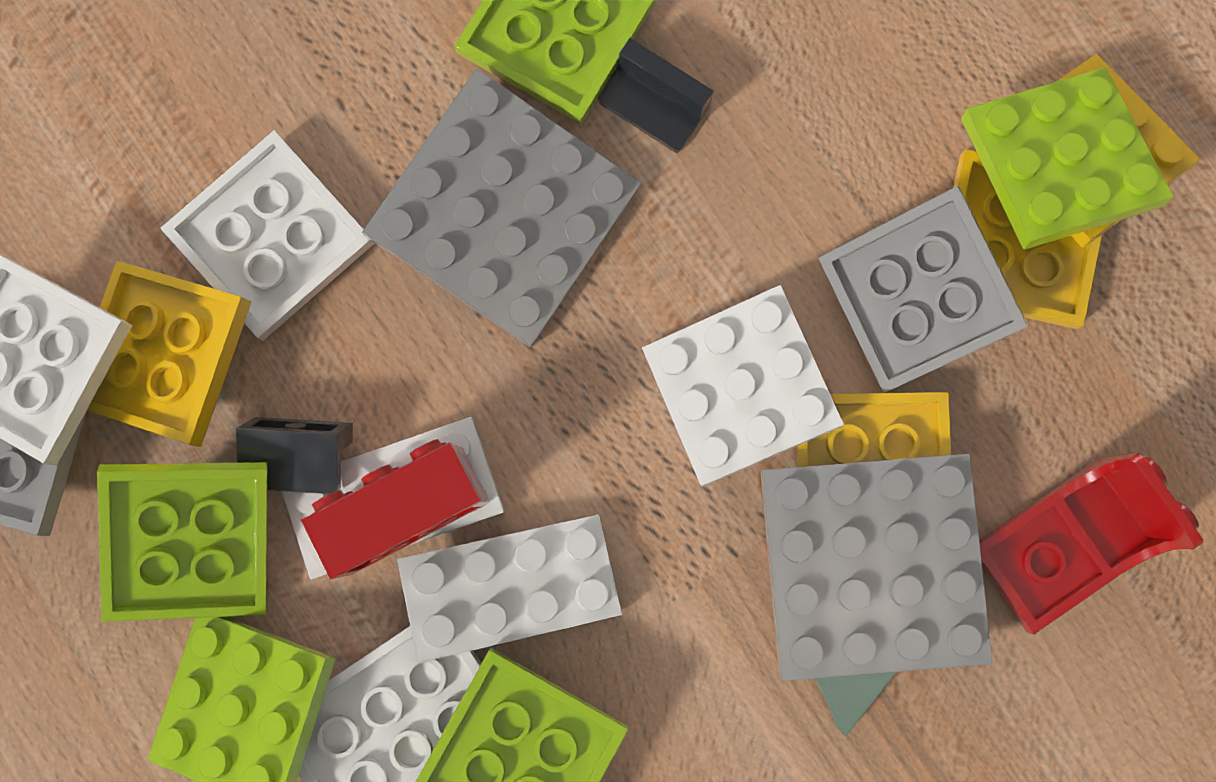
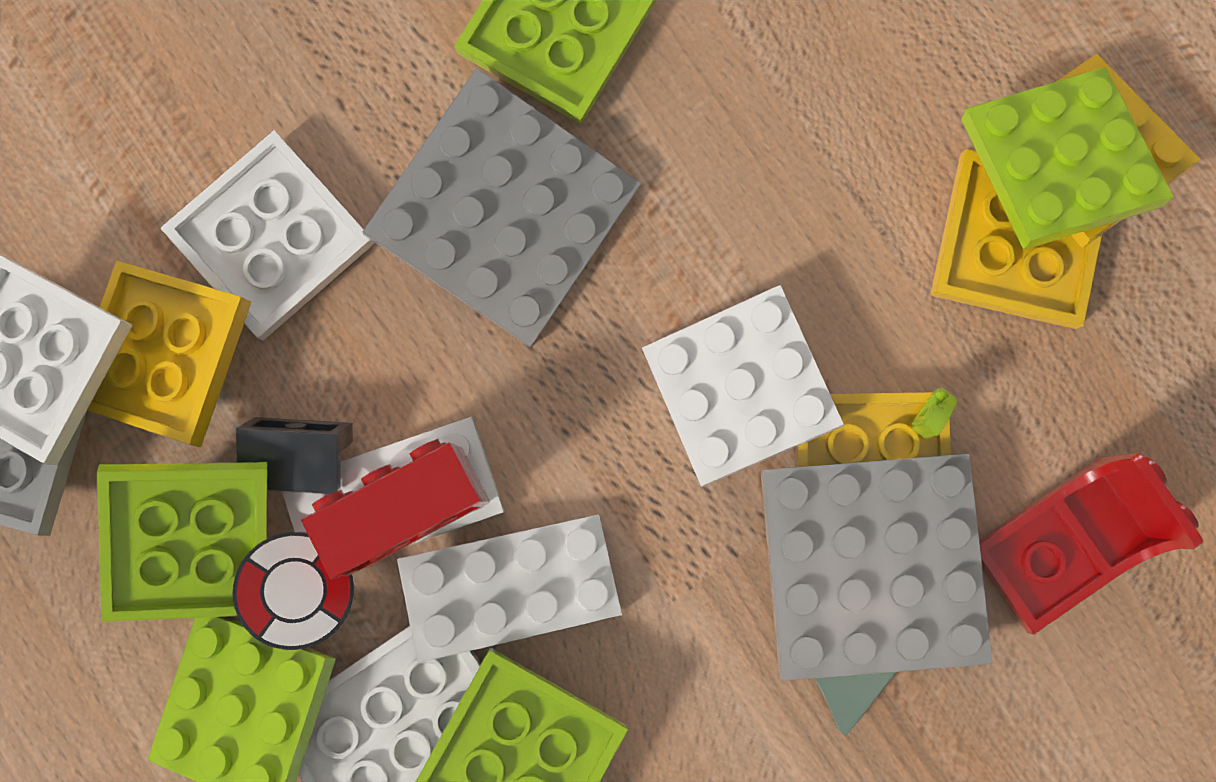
(287, 594): none -> sticker
(655, 96): black panel -> none
(923, 290): light grey plate -> none
(935, 413): none -> lime tile

